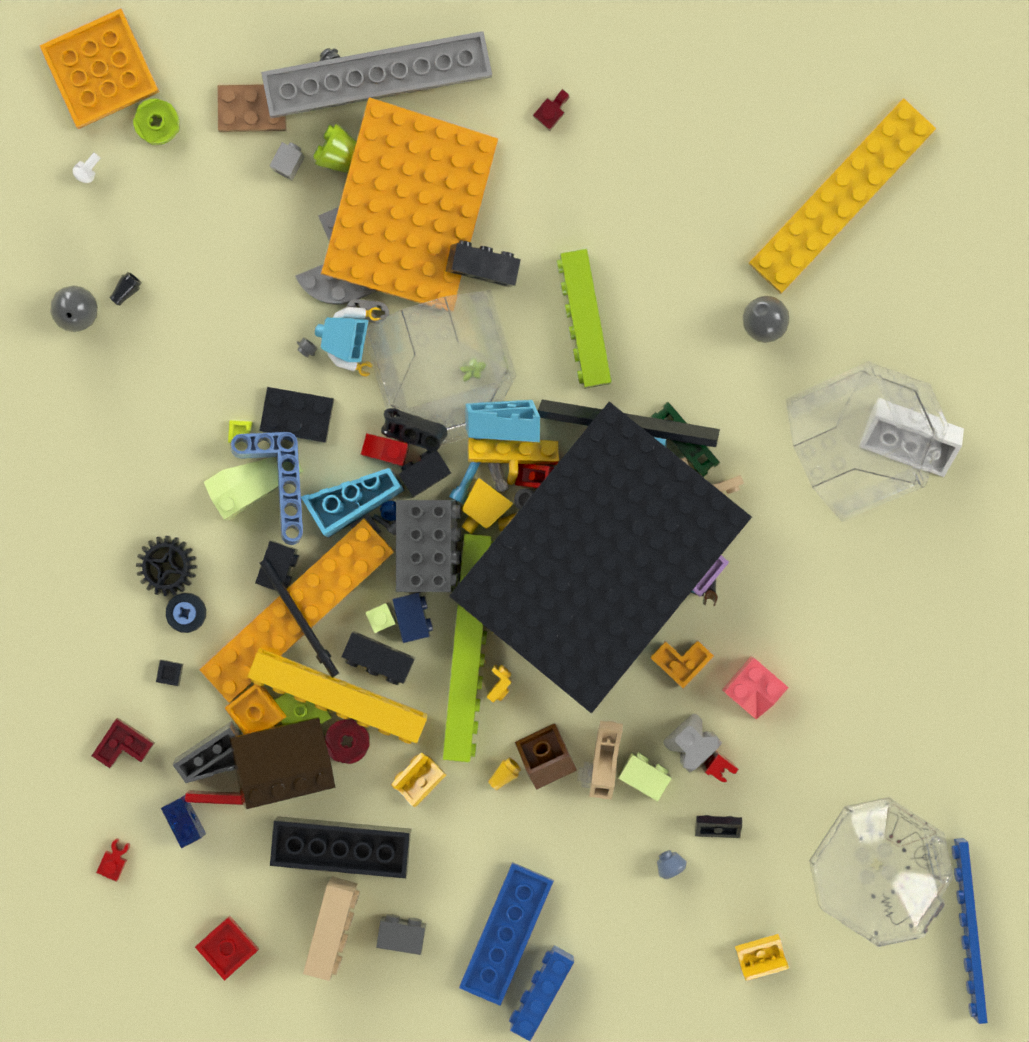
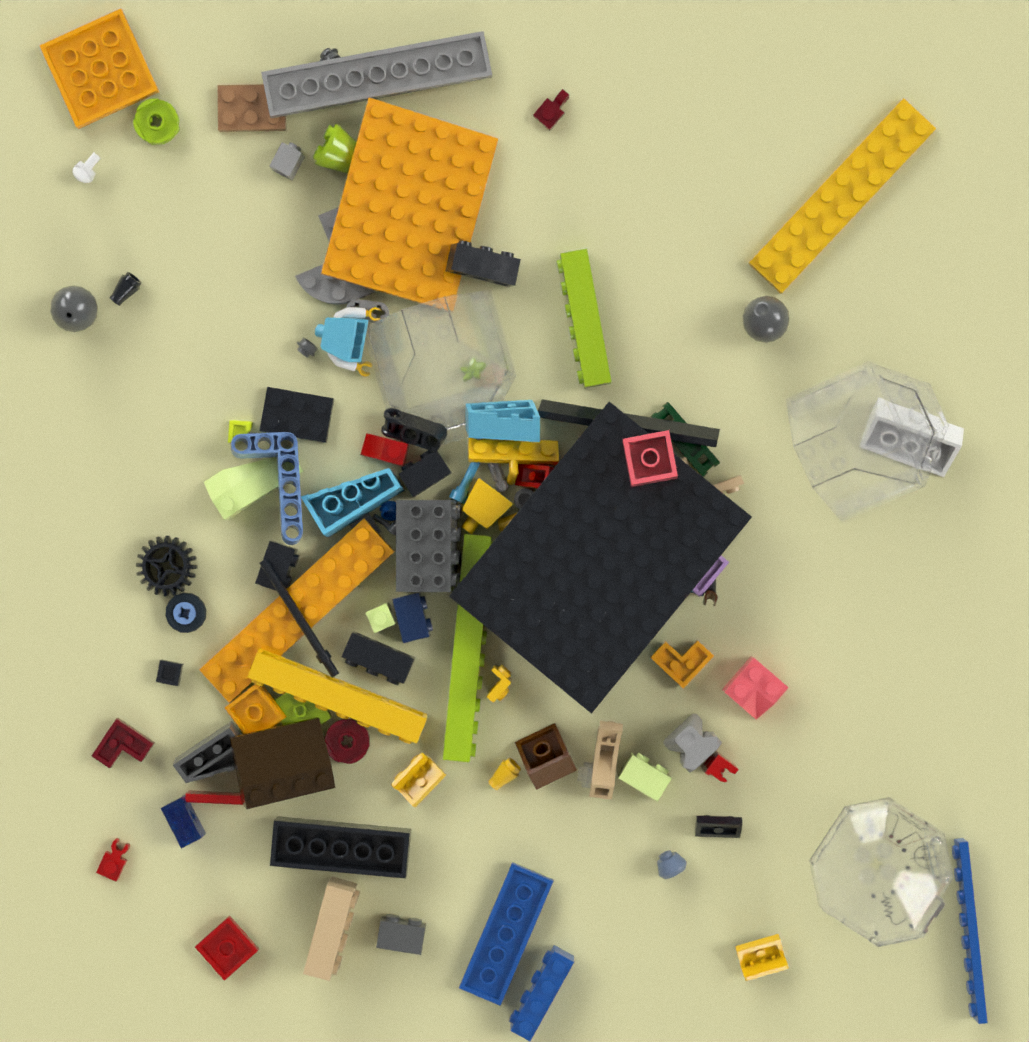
(650, 458): none -> coral brick

